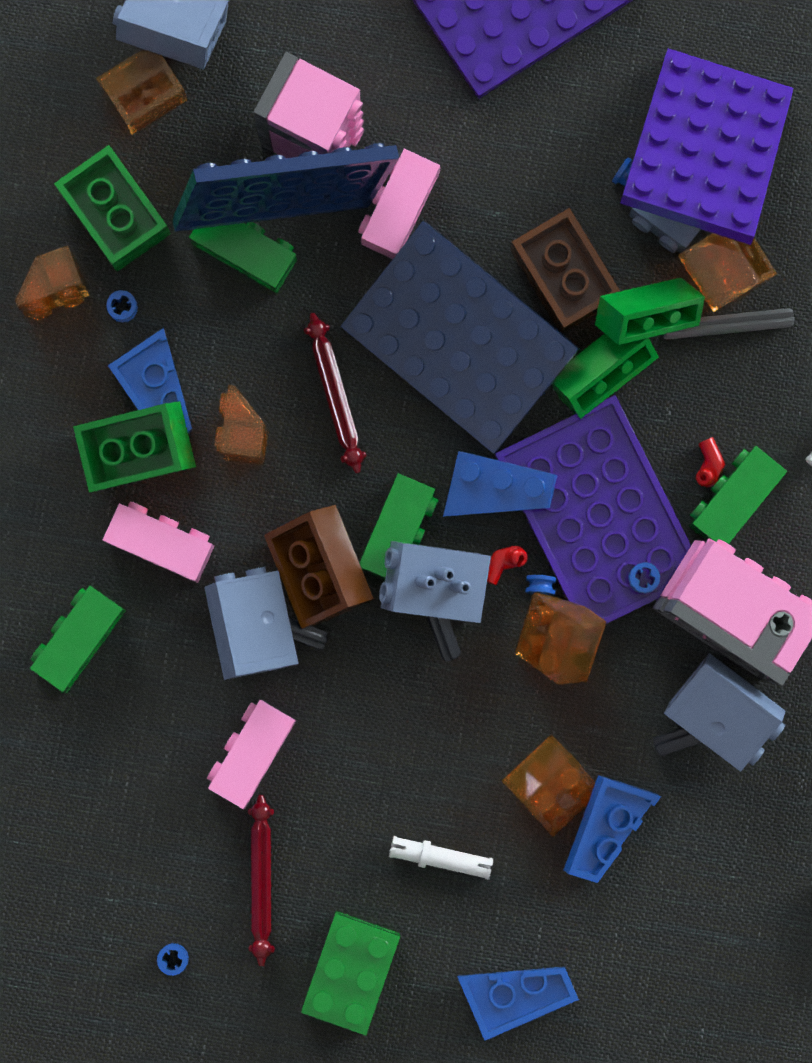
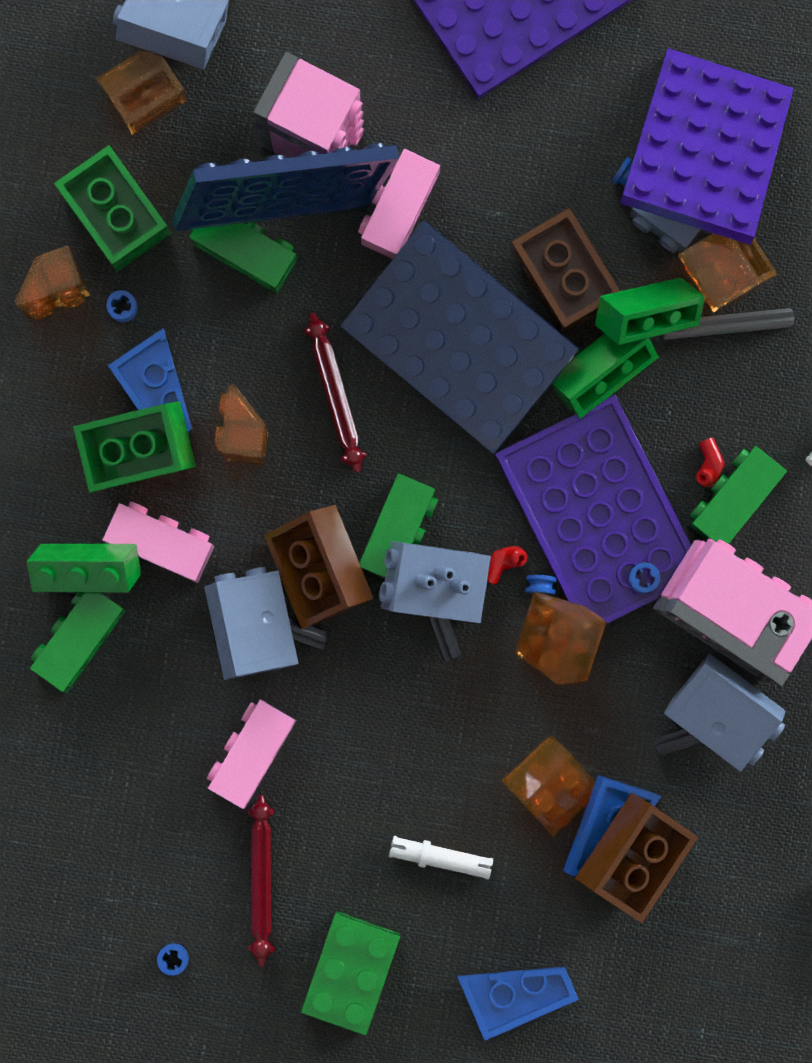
(84, 568): none -> green brick
(496, 486): blue wing -> none
(636, 857): none -> reddish brown brick

